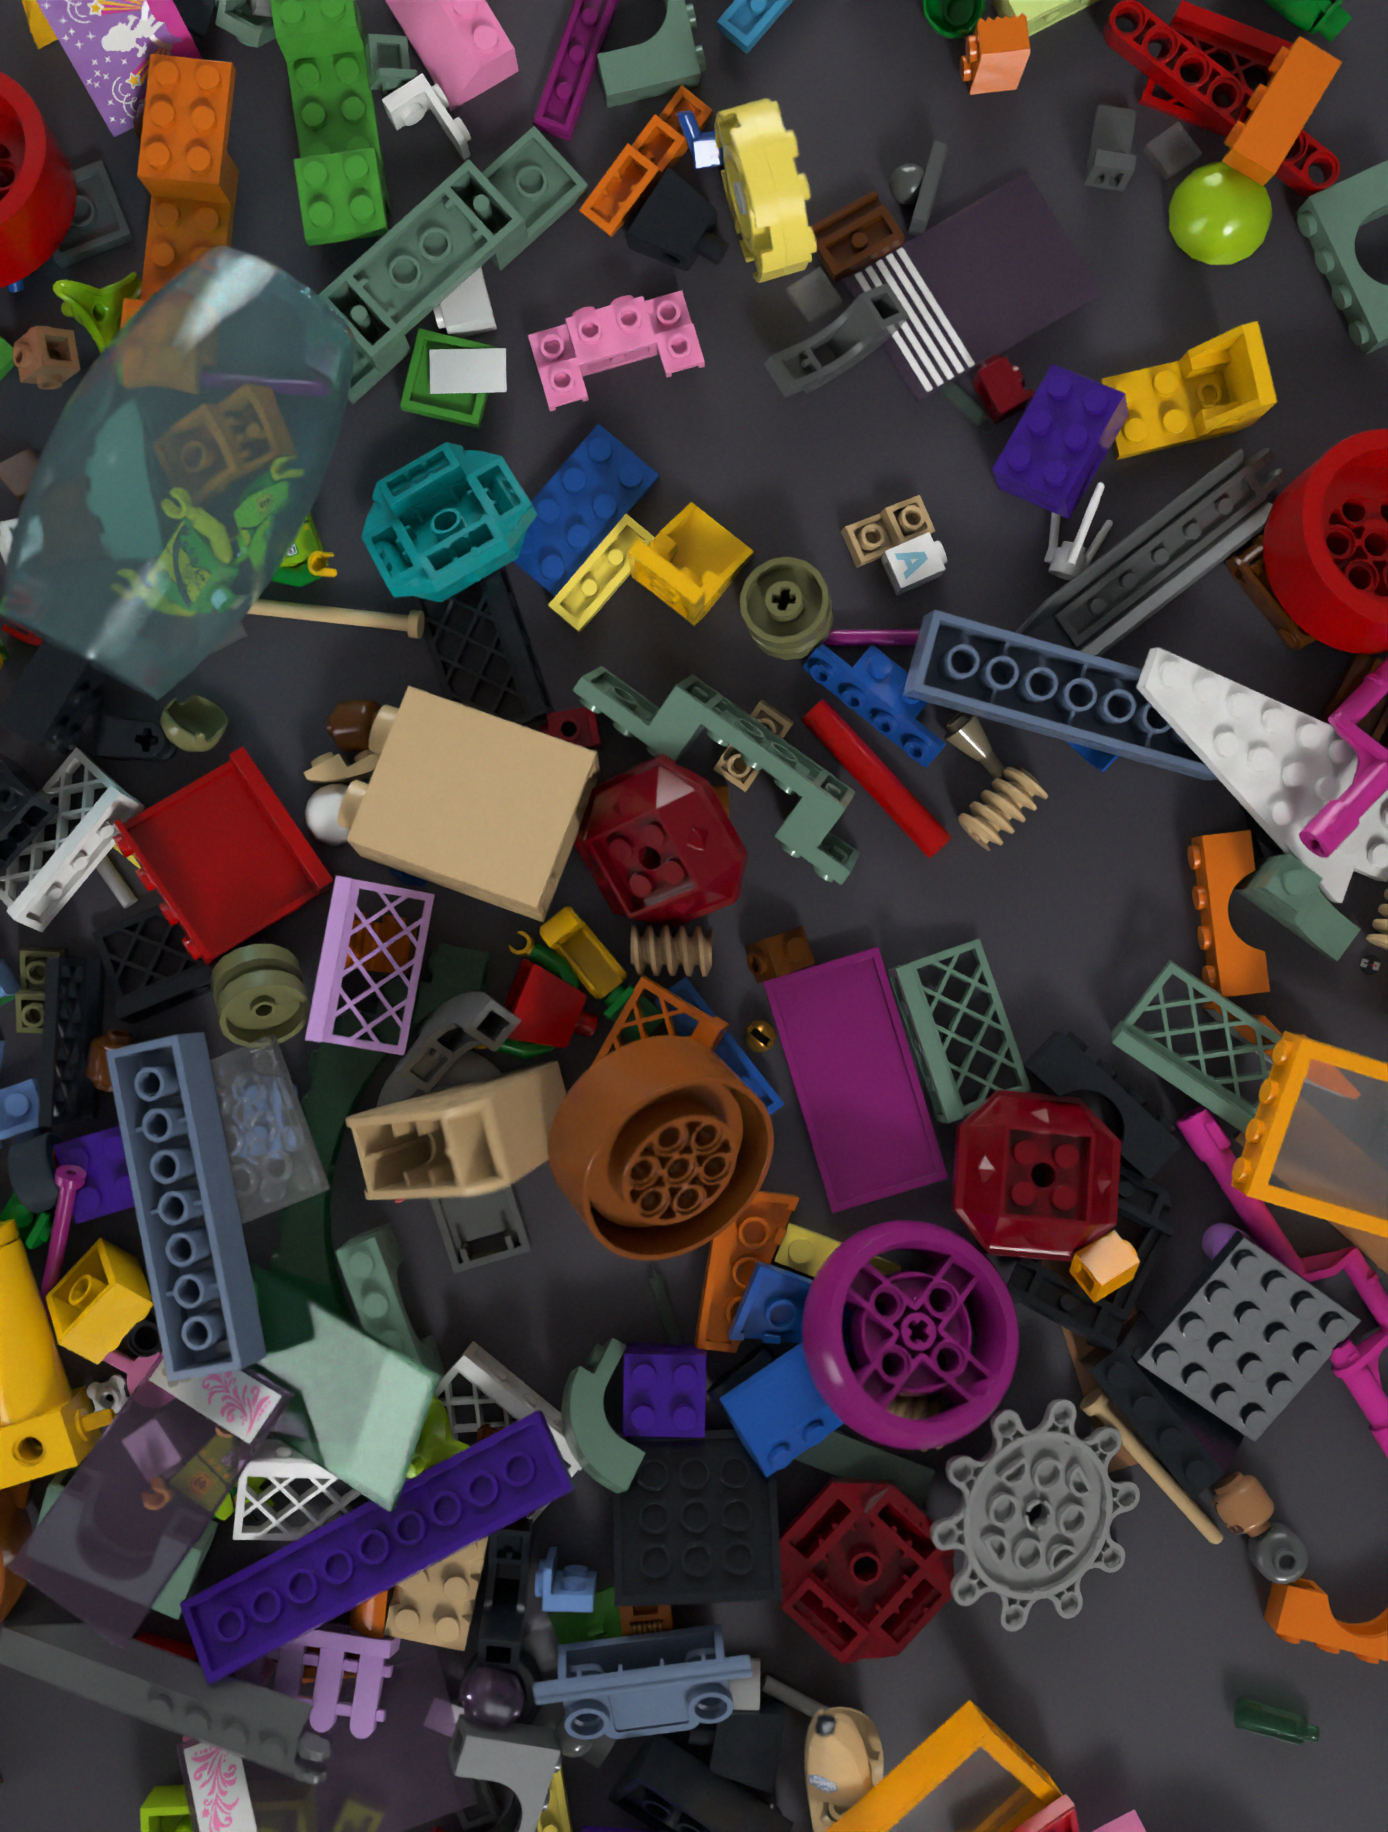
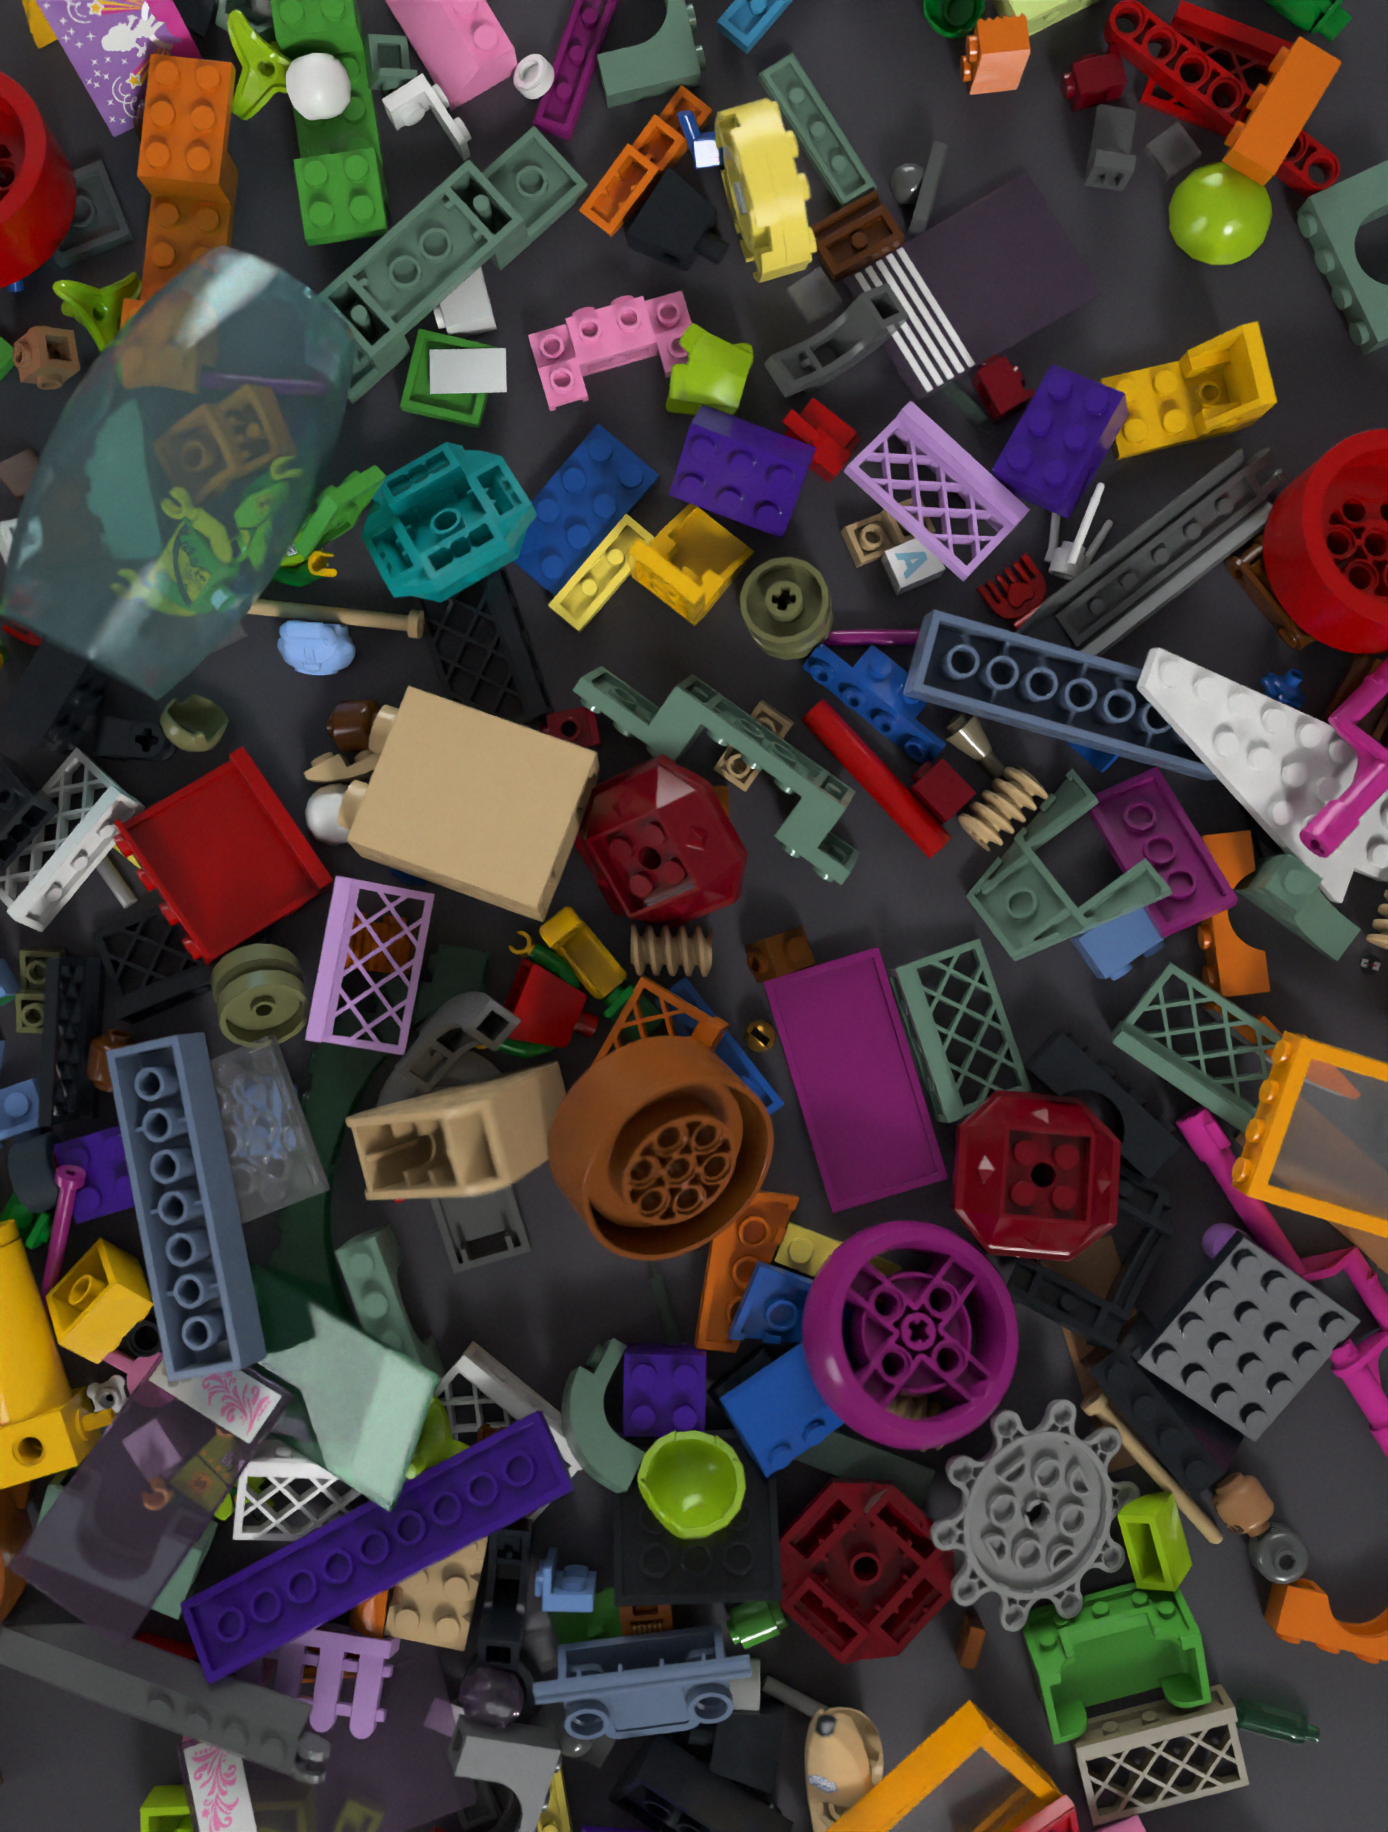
(262, 67): none -> lime piece
(316, 646): none -> light blue piece
(318, 86): none -> white hair
(338, 510): none -> bright green plate
(533, 76): none -> white tile
(692, 1483): none -> lime cylinder
(711, 375): none -> lime piece
(741, 470): none -> dark purple brick
(756, 1622): none -> bright green brick
(816, 131): none -> sand green tile
(828, 433): none -> red piece
(940, 789): none -> dark red brick
(955, 473): none -> lavender fence
(970, 1640): none -> dark orange tile
(1019, 598): none -> red piece
(1028, 905): none -> sand green wing
(1094, 80): none -> dark red brick
(1104, 1265): light orange brick -> none
(1114, 1649): none -> bright green windscreen
(1117, 943): none -> medium blue brick
(1148, 822): none -> magenta plate
(1153, 1727): none -> dark tan fence
(1155, 1541): none -> lime brick
(1284, 688): none -> blue plant

